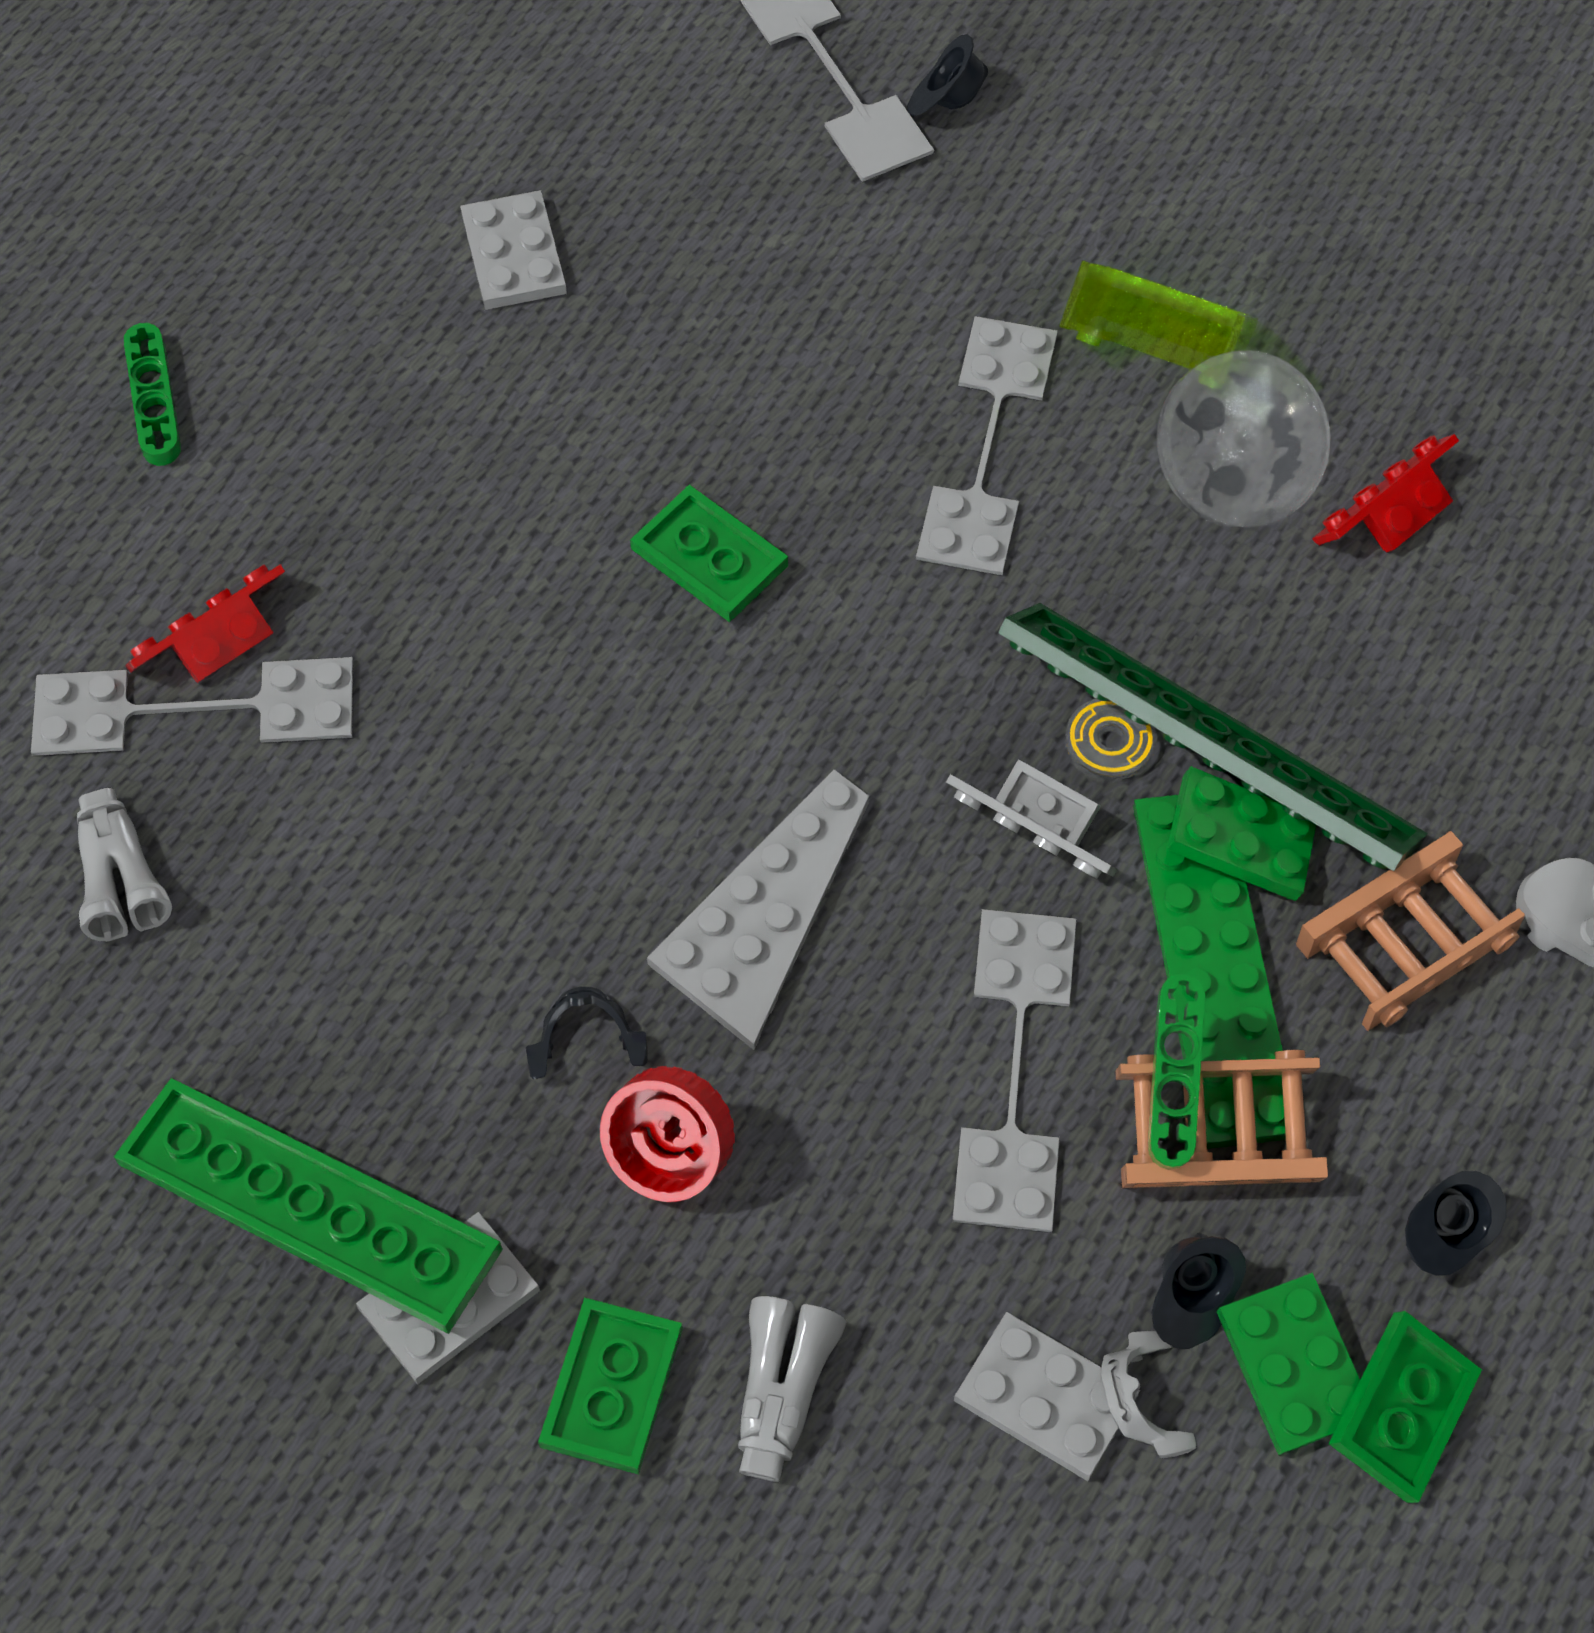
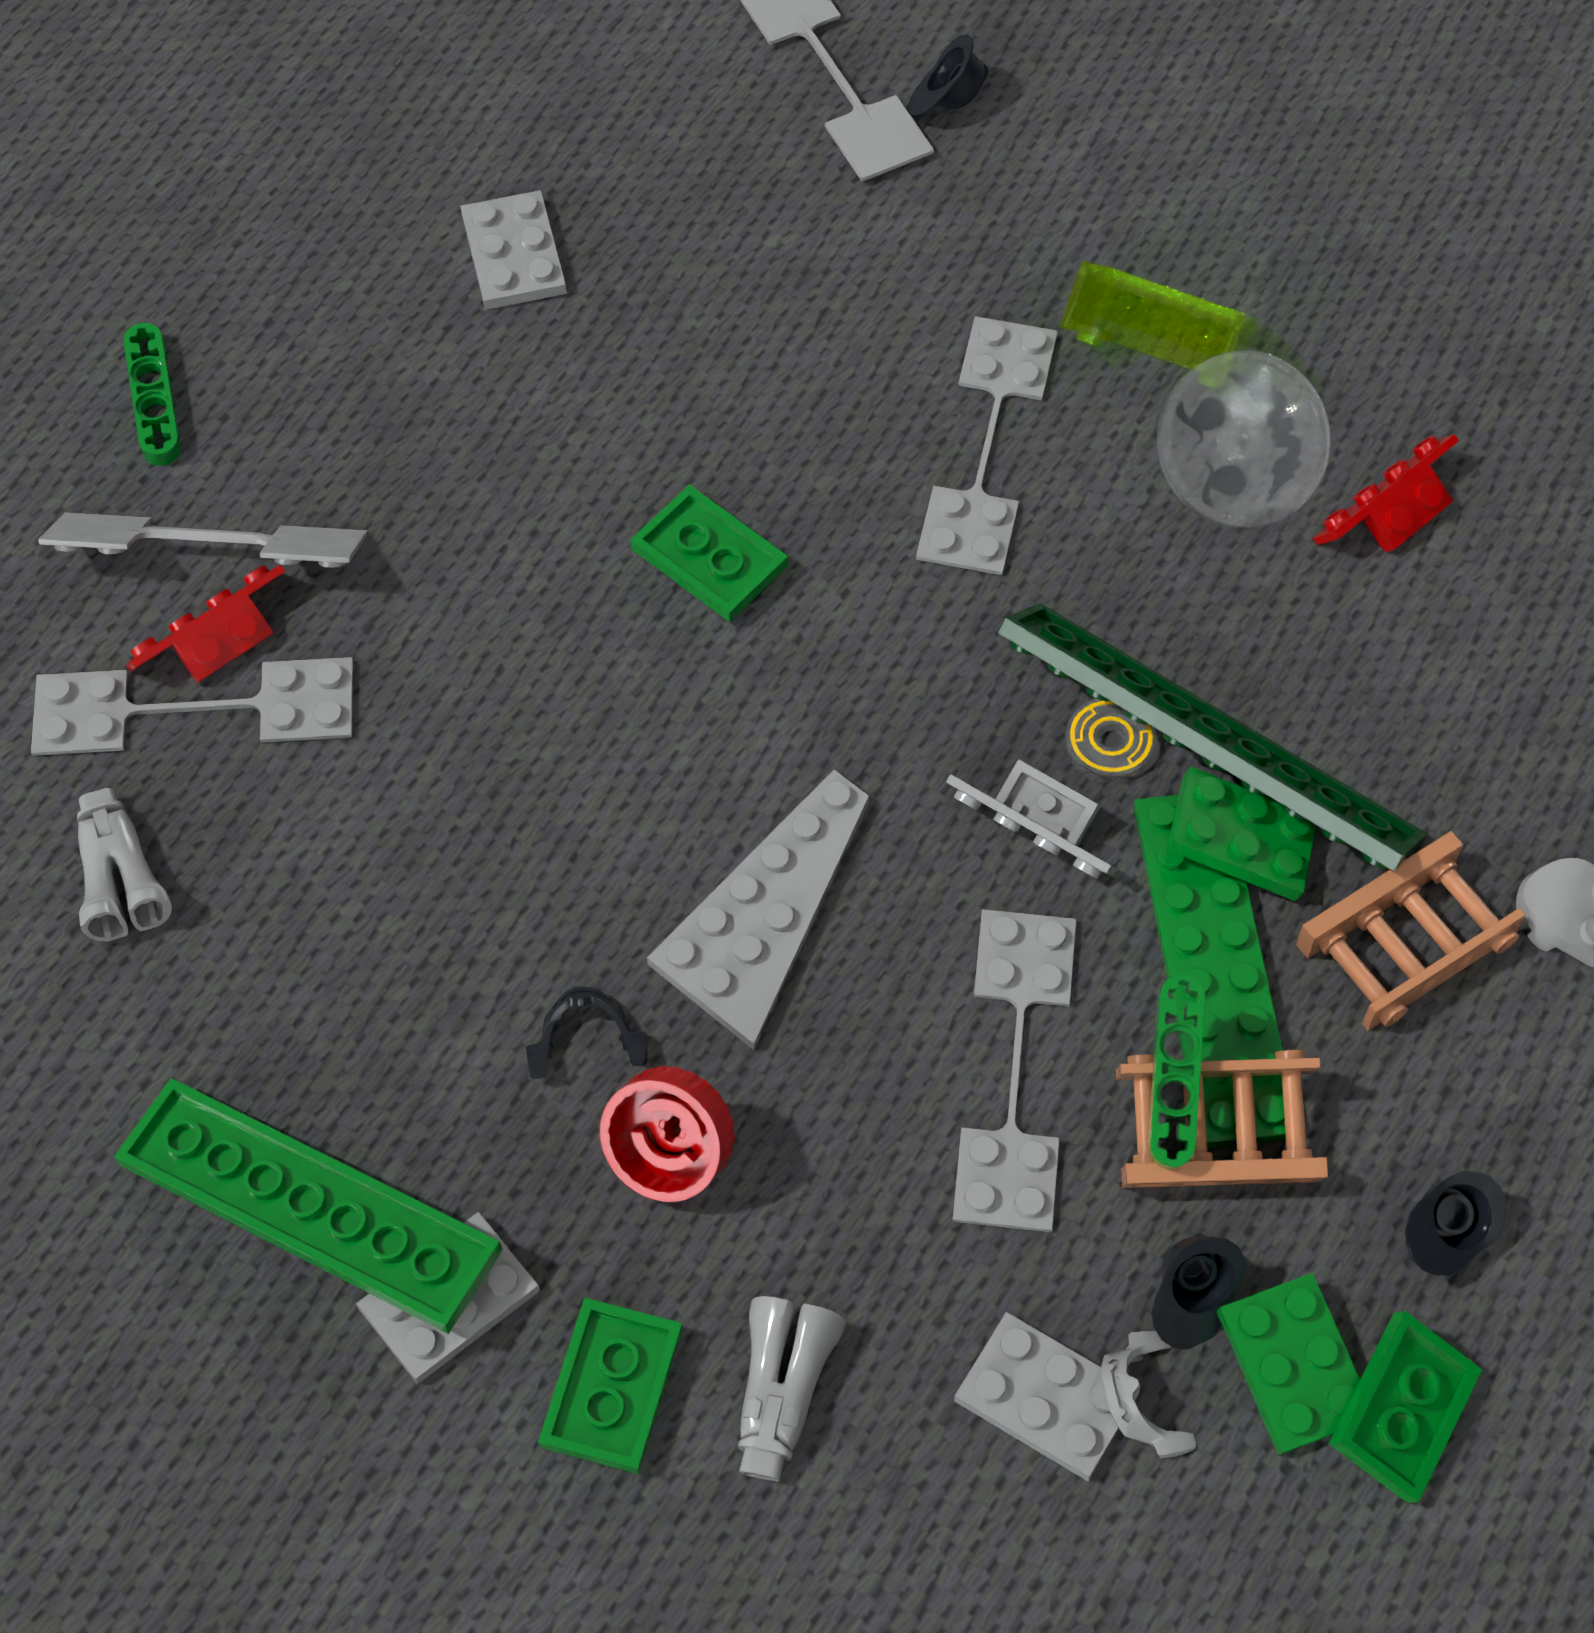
(286, 546): none -> light grey hinge

